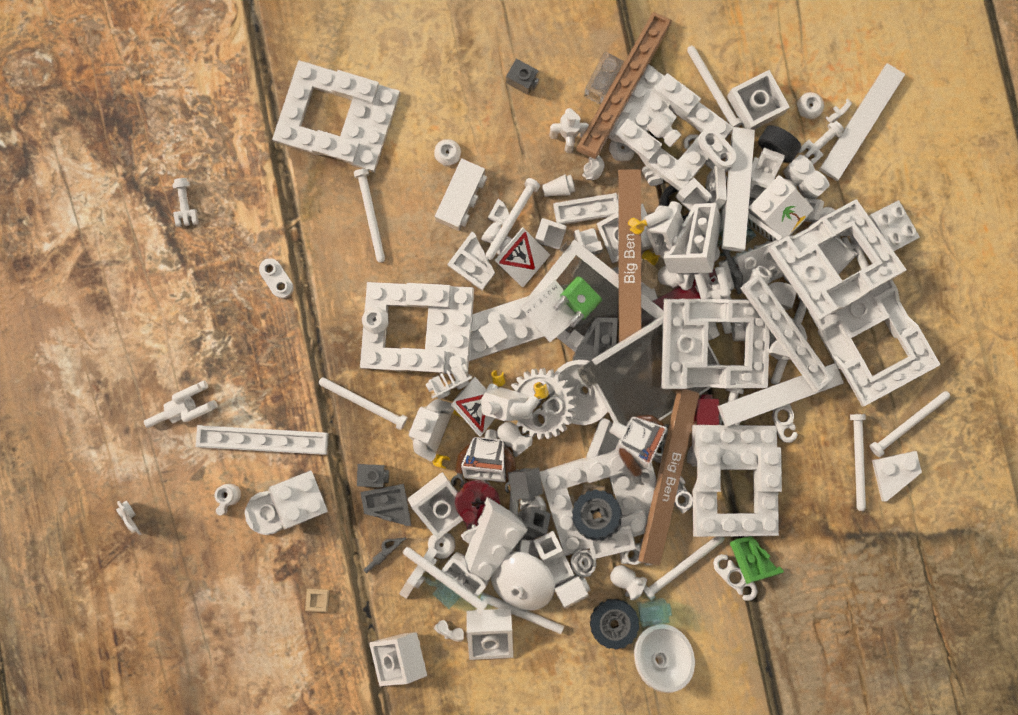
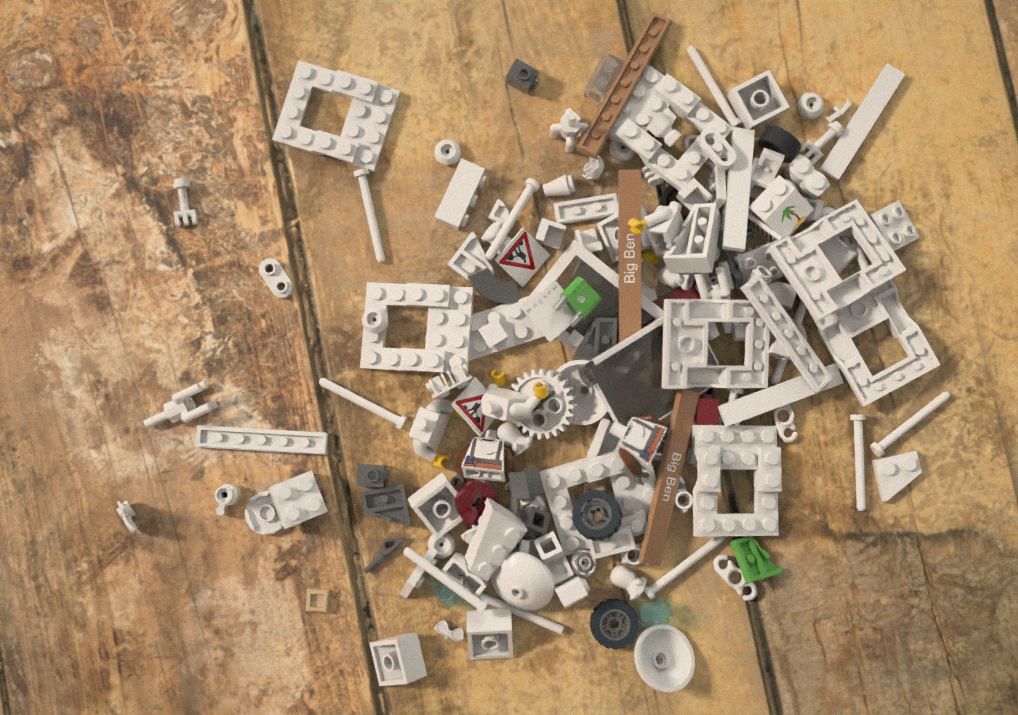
(494, 289): none -> dark grey tile

